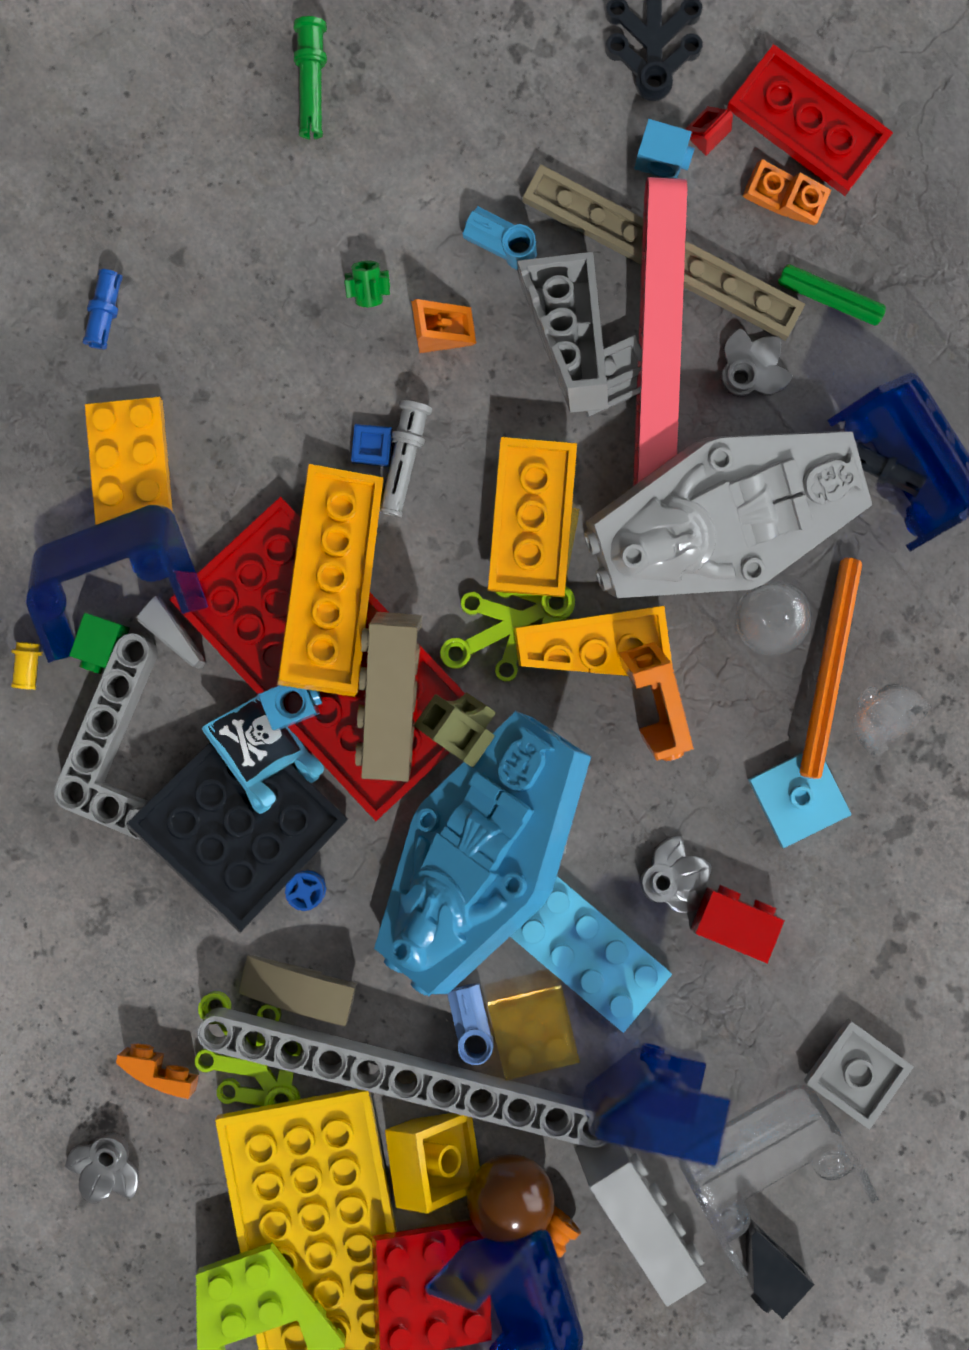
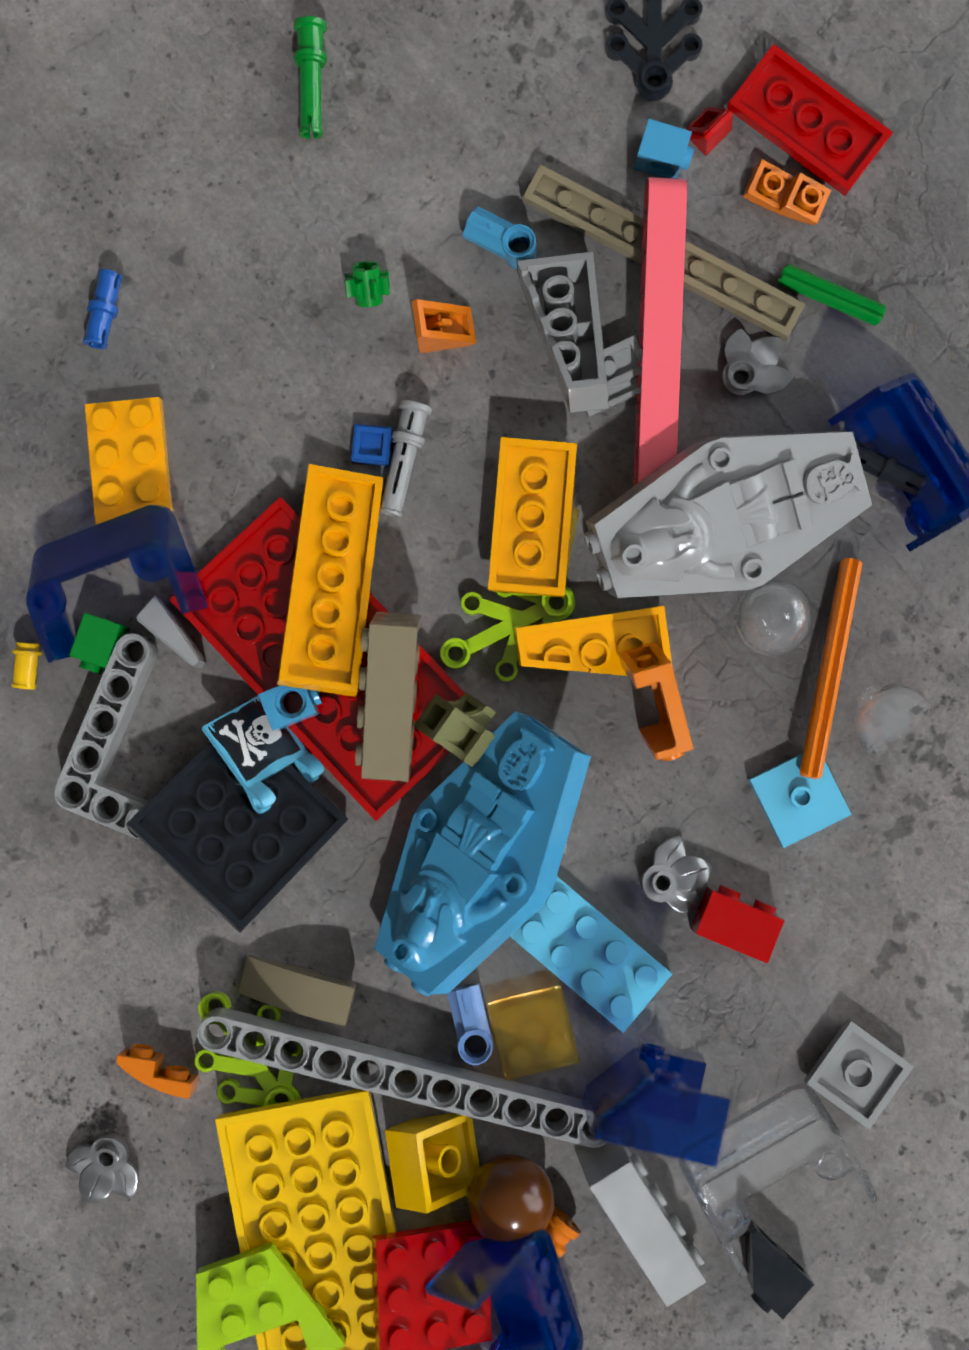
(299, 893): blue wheel -> none

